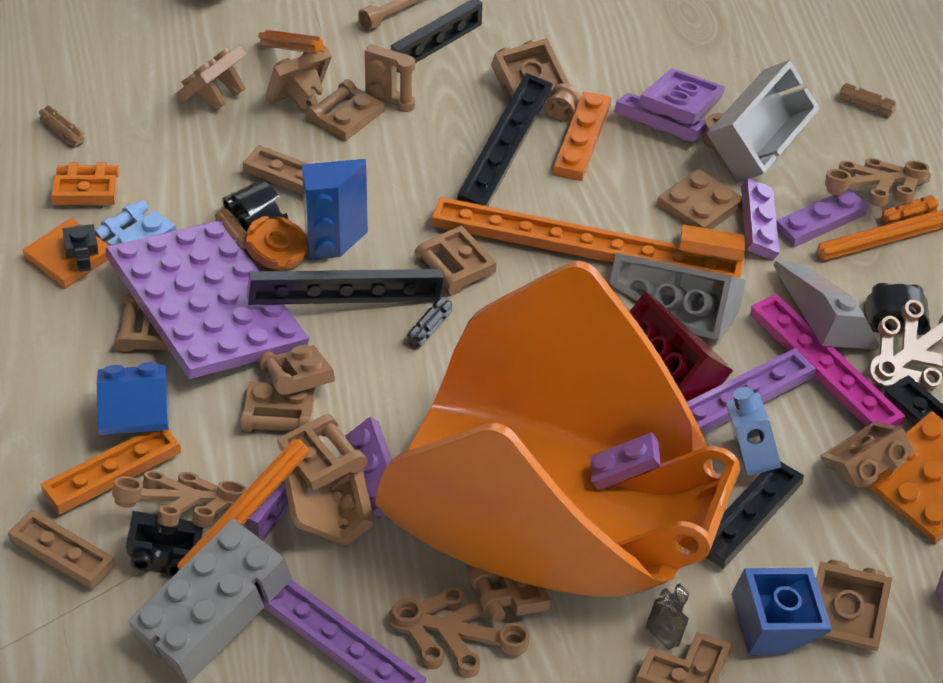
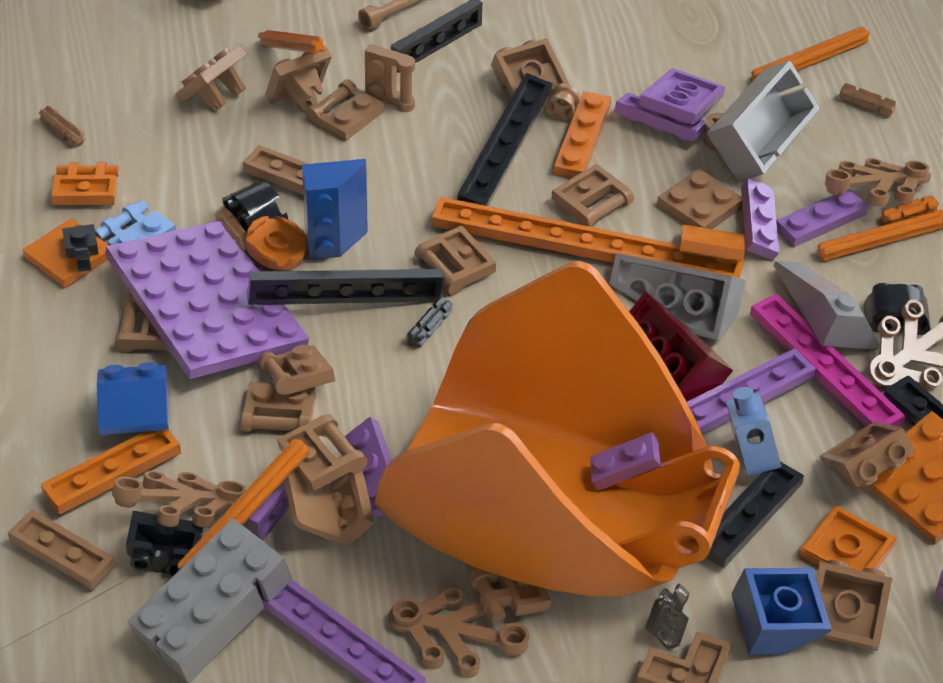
(586, 189): none -> medium nougat plate
(821, 50): none -> orange axle
(848, 540): none -> orange tile

